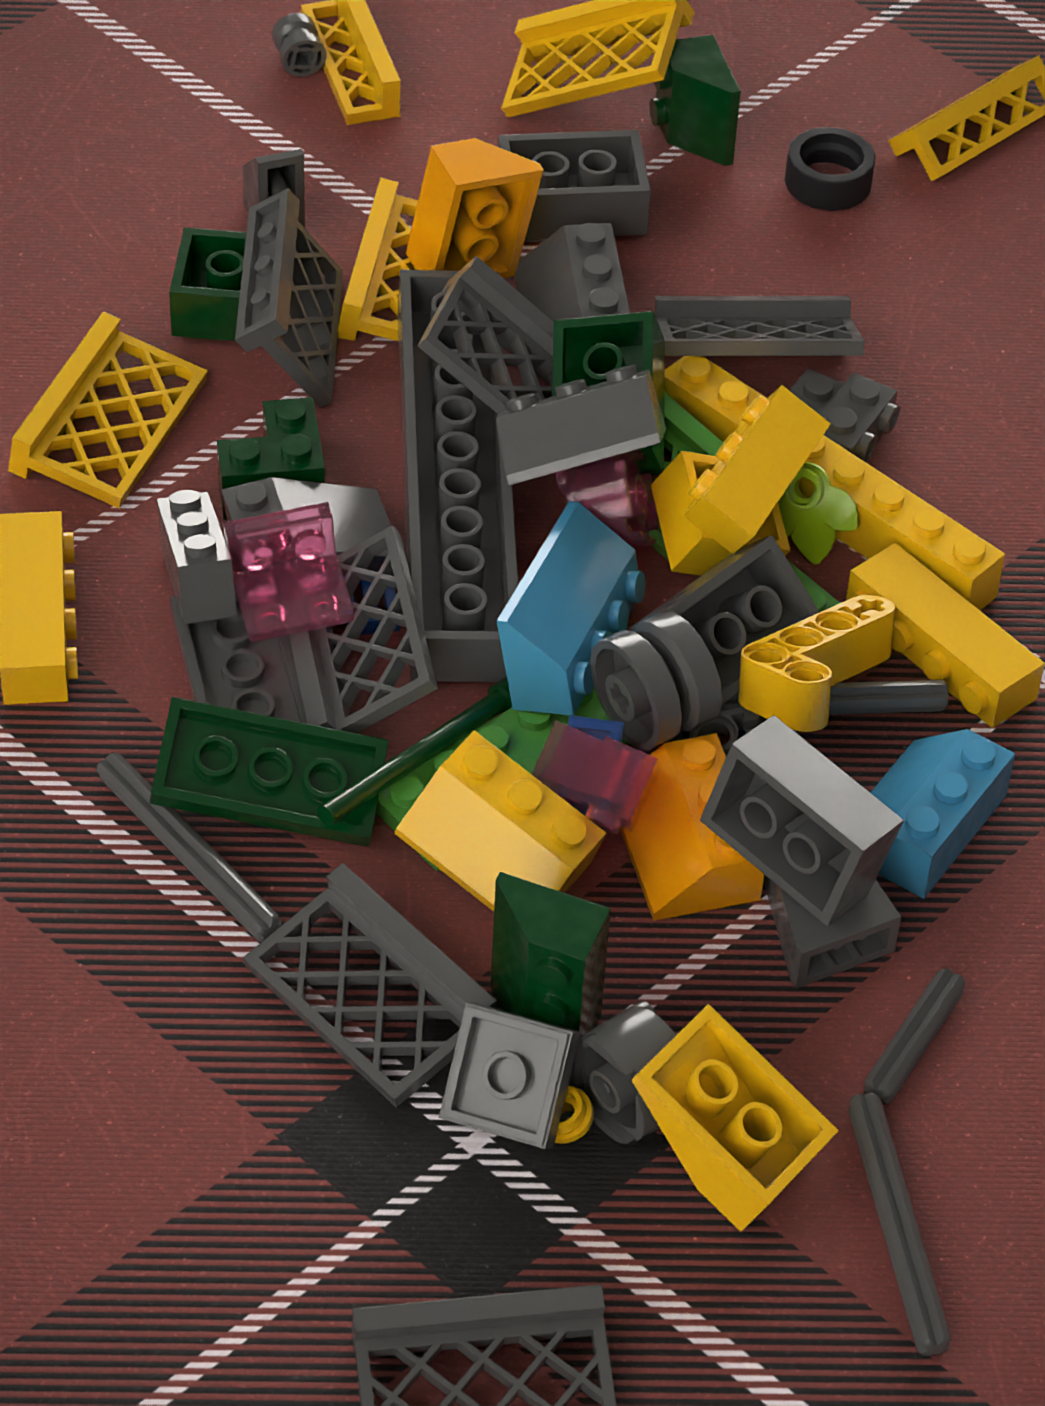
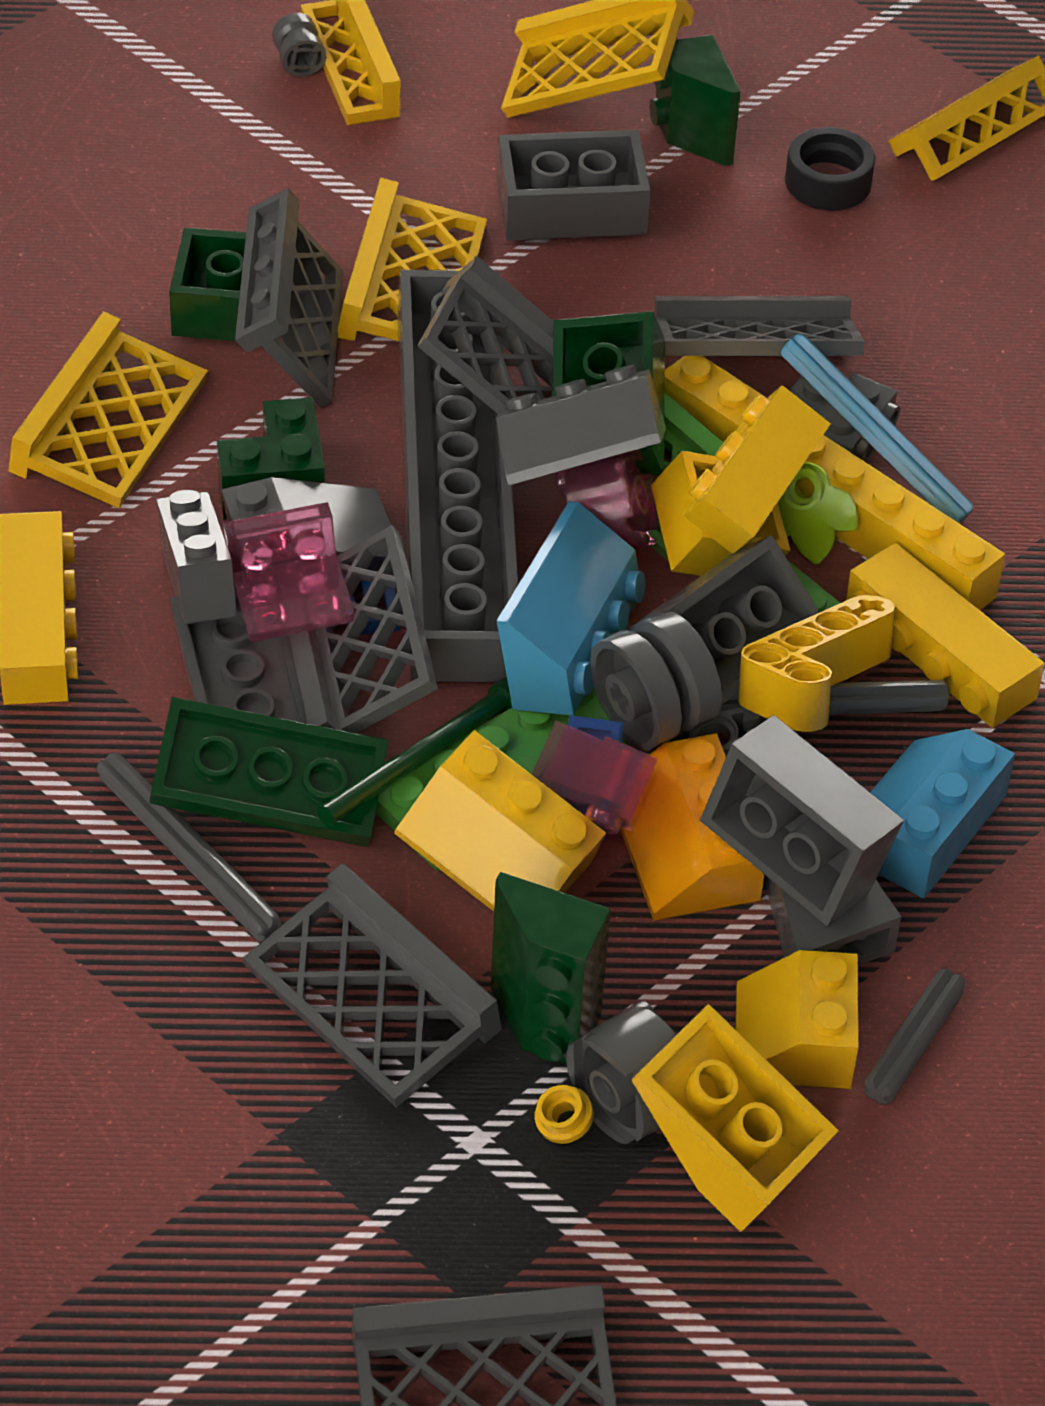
(273, 174): dark grey slope -> none
(472, 206): light orange slope -> none
(509, 1075): tile -> none
(574, 273): dark grey slope -> none
(804, 1016): none -> yellow slope
(875, 428): none -> dark azure axle
(899, 1225): dark grey axle -> none

